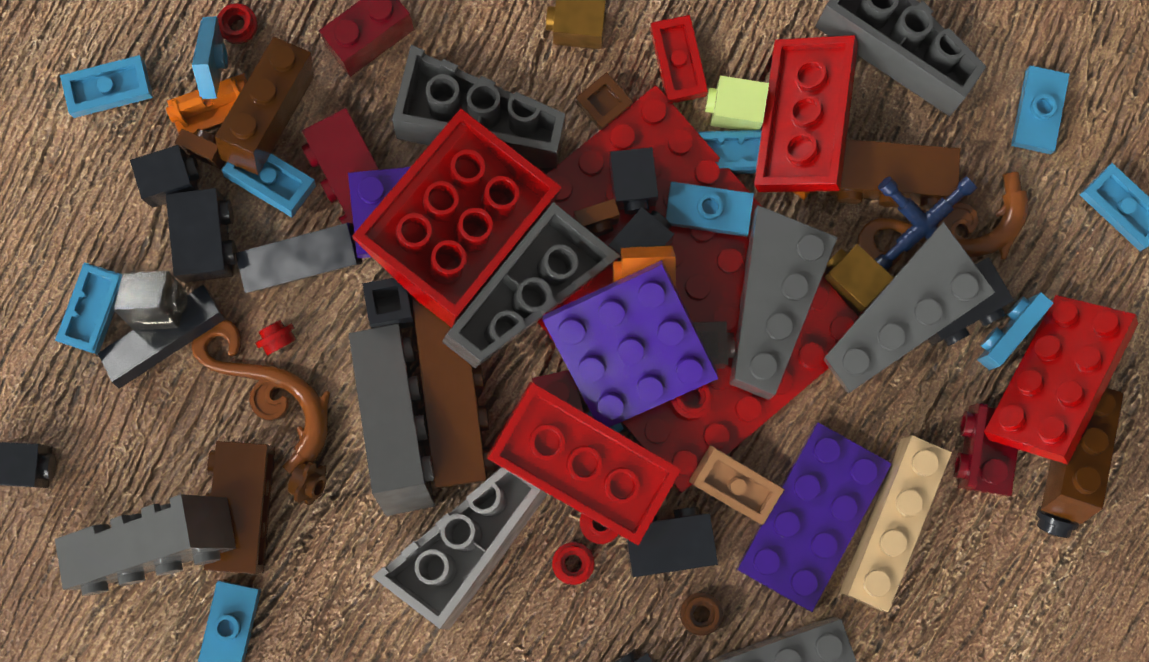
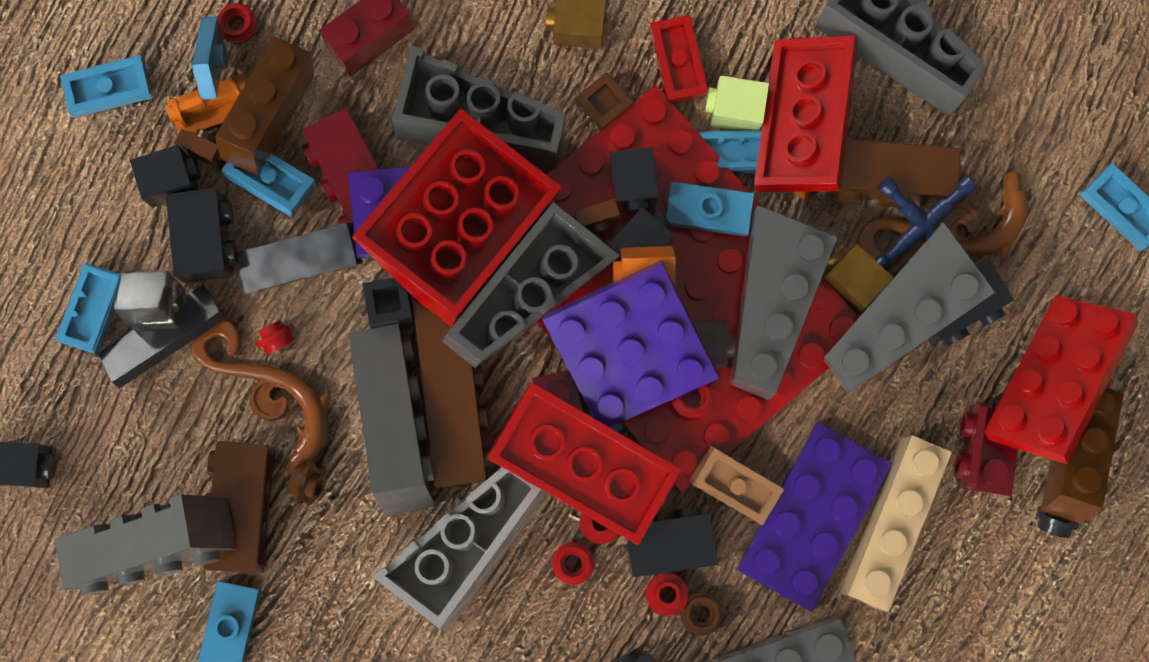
(654, 588): none -> red plate
(1003, 342): dark azure plate -> none
(1040, 110): dark azure plate -> none

